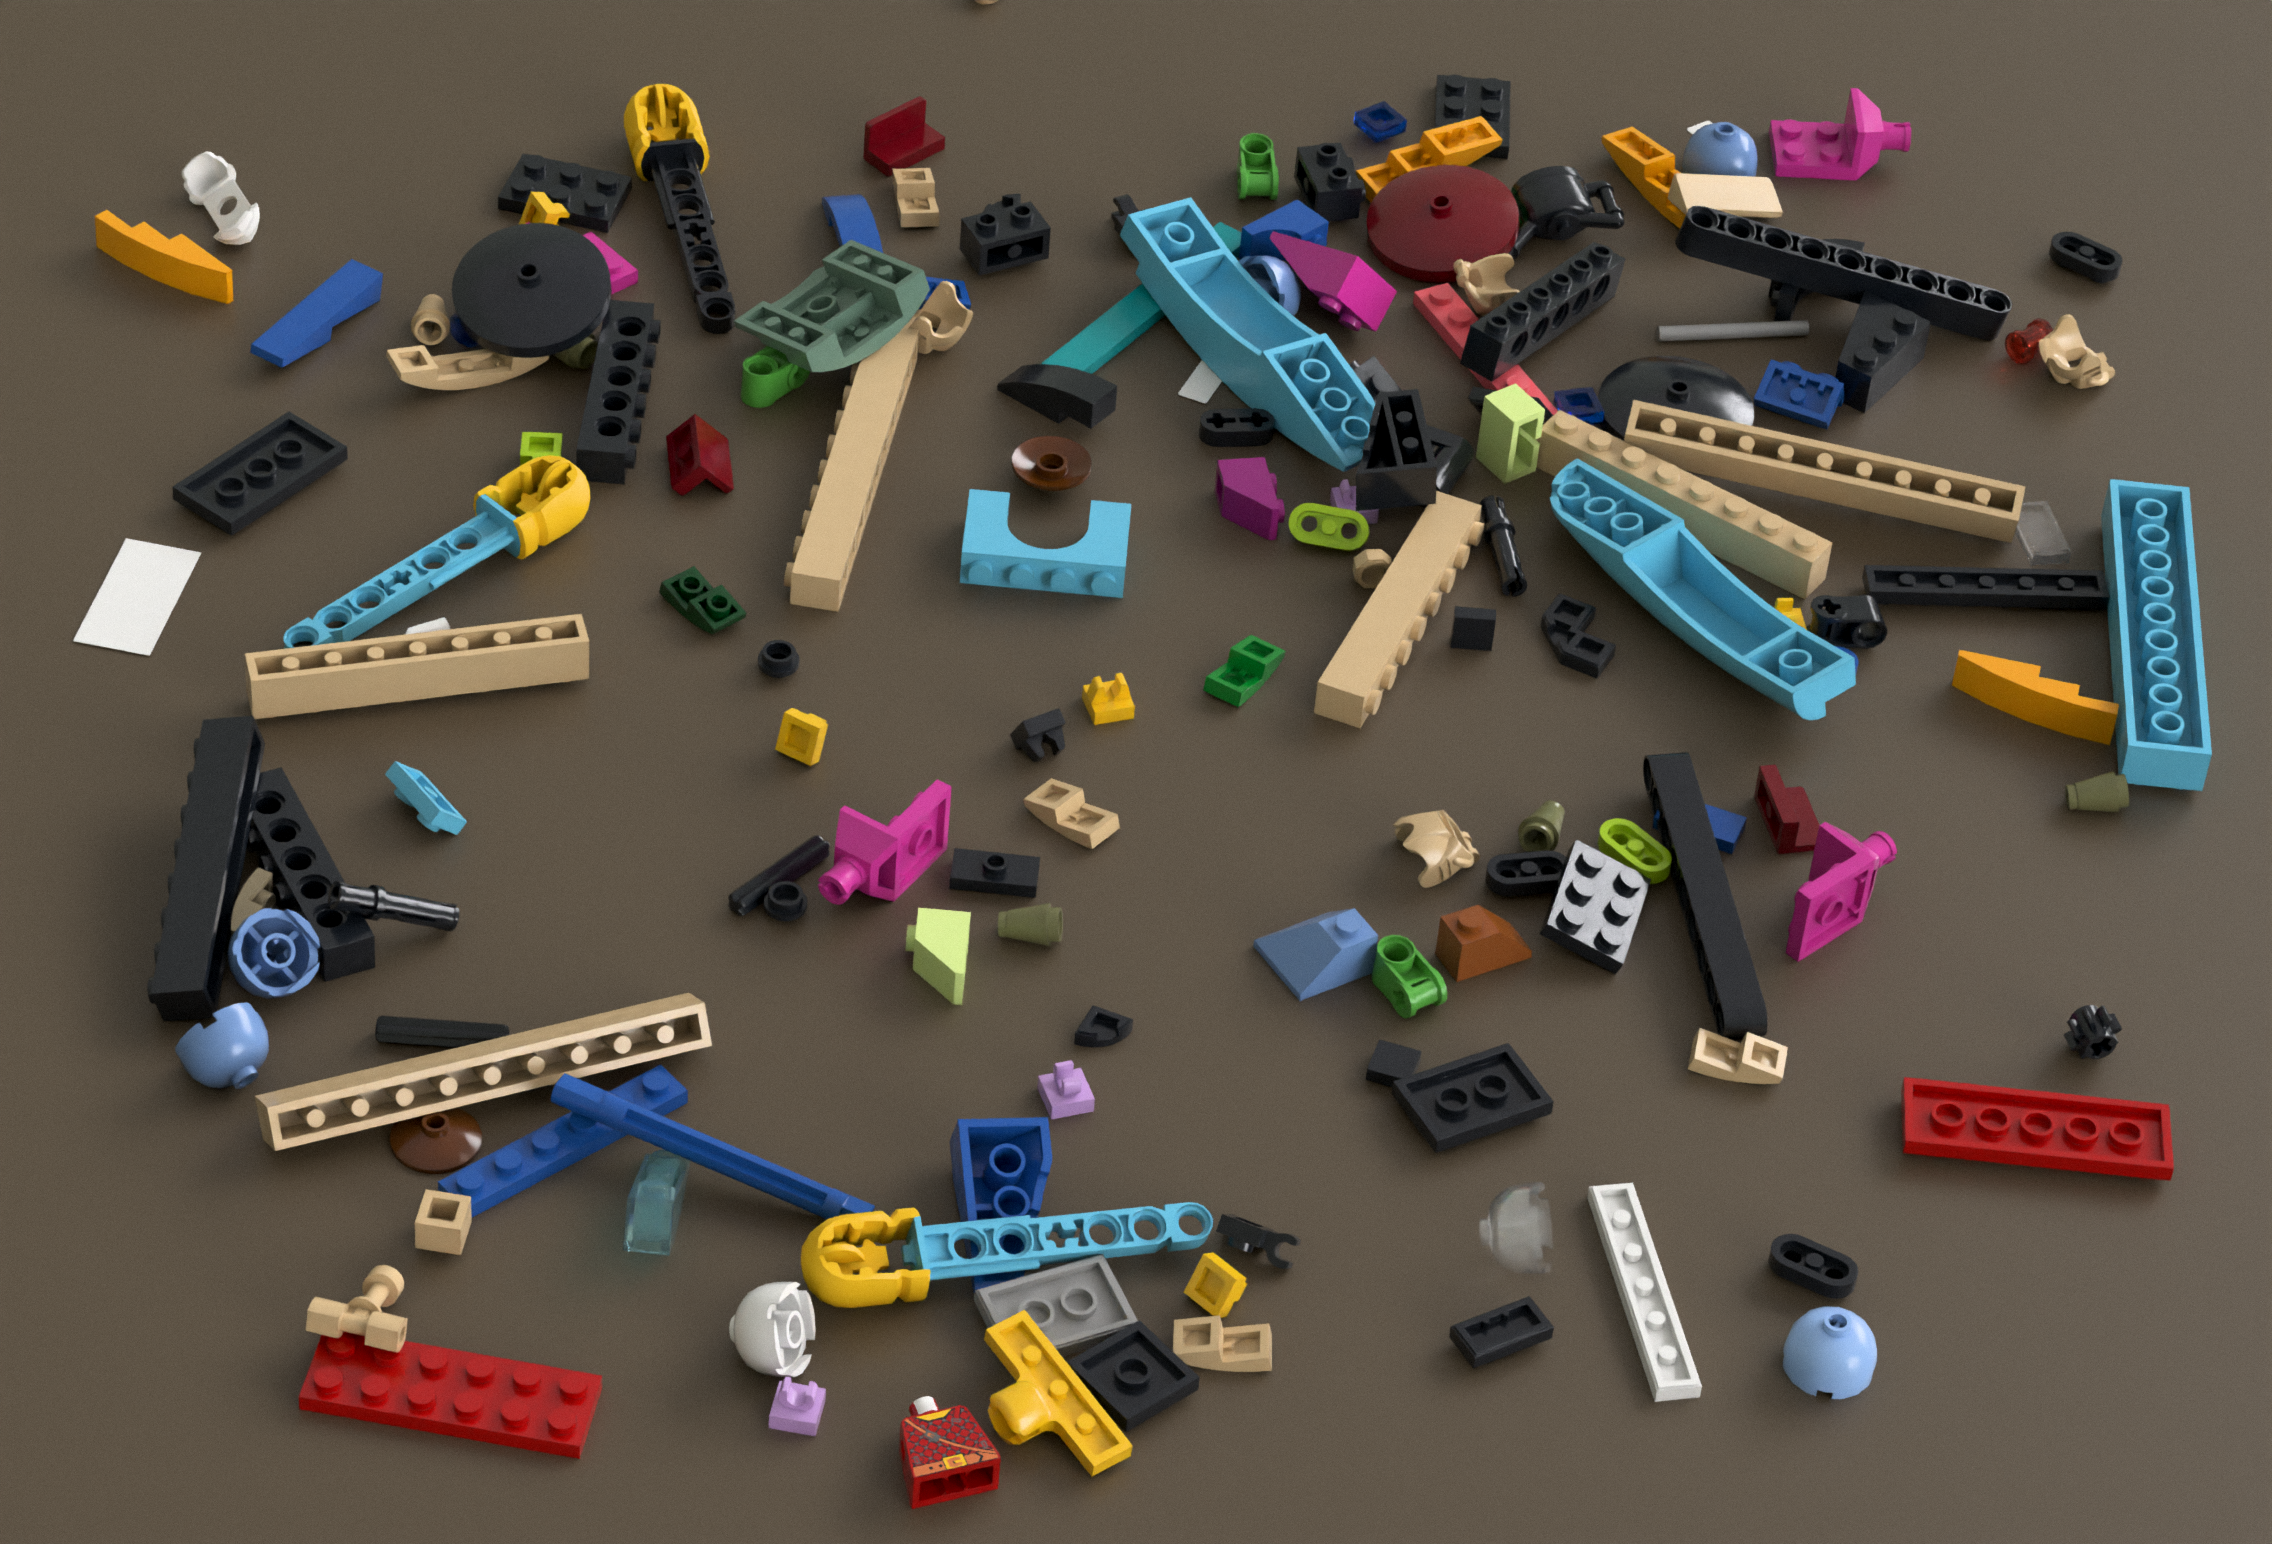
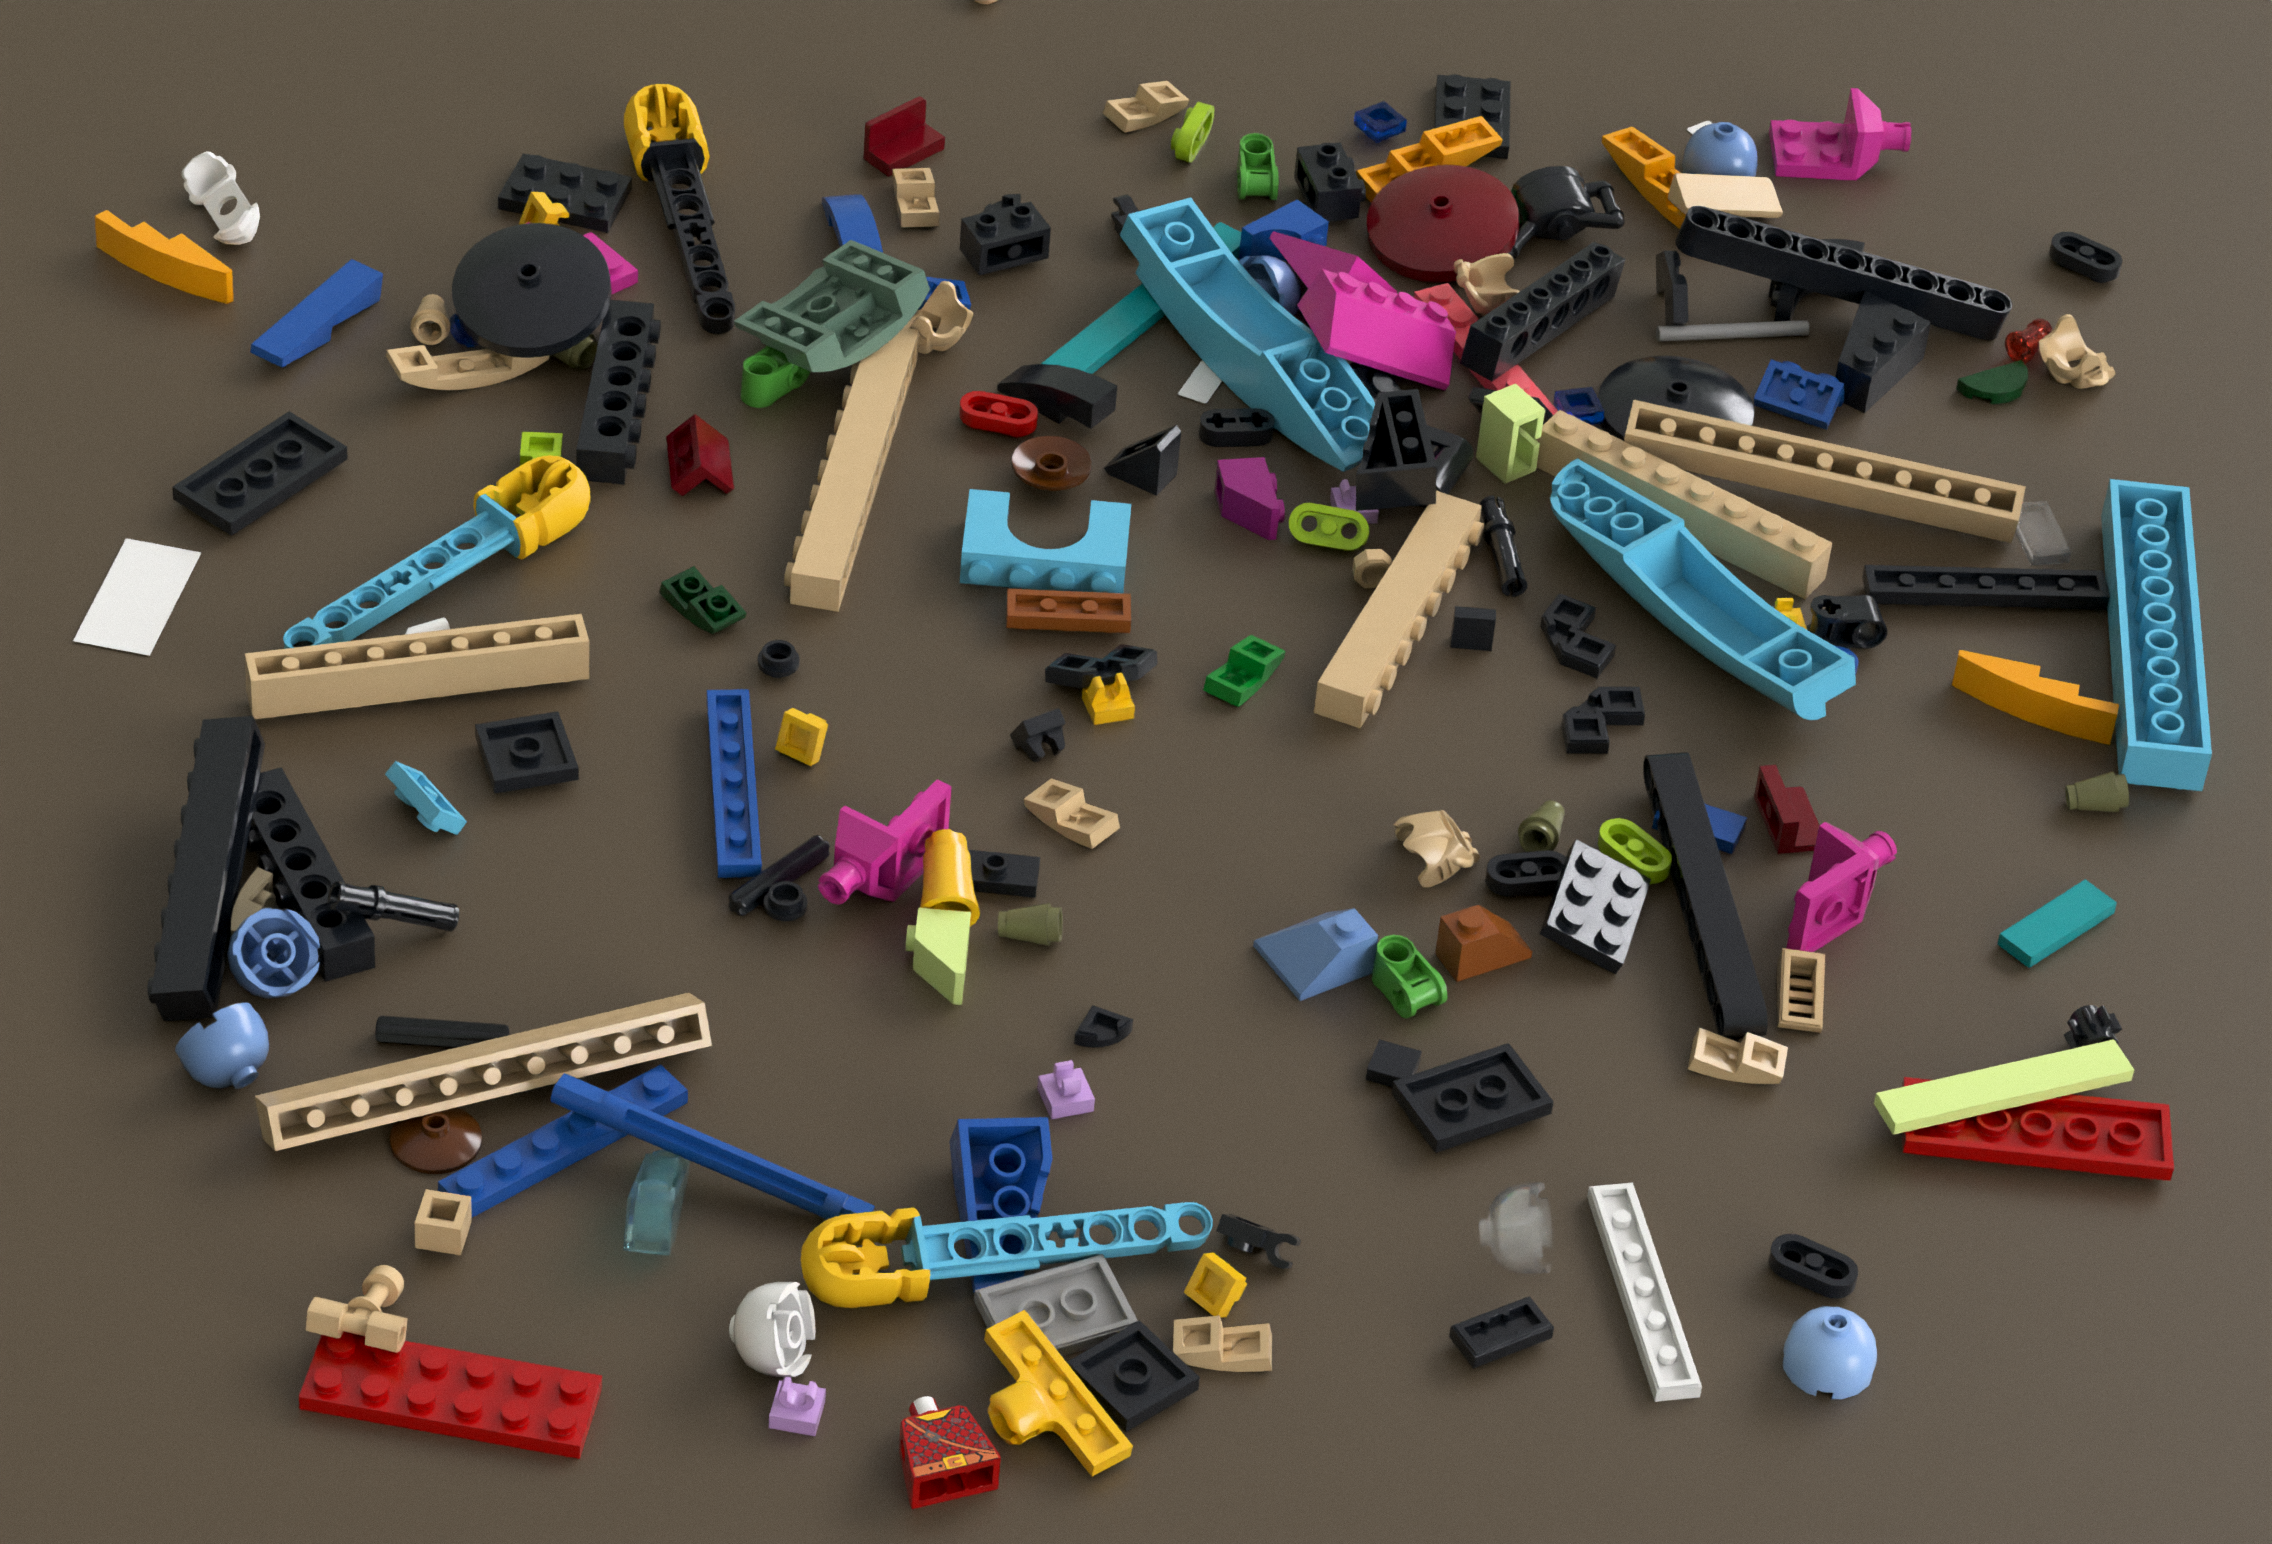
(526, 752): none -> black plate
(733, 783): none -> blue plate
(948, 874): none -> yellow plant
(998, 413): none -> red plate
(1068, 610): none -> dark orange plate
(1080, 670): none -> black tile
(1149, 462): none -> black slope
(1150, 106): none -> tan slope
(1193, 133): none -> lime plate
(1380, 328): none -> dark pink slope
(1585, 725): none -> black tile
(1674, 286): none -> black tile
(1801, 964): none -> tan slope
(1998, 384): none -> dark green tile
(2003, 1086): none -> yellowish green tile
(2057, 923): none -> teal tile

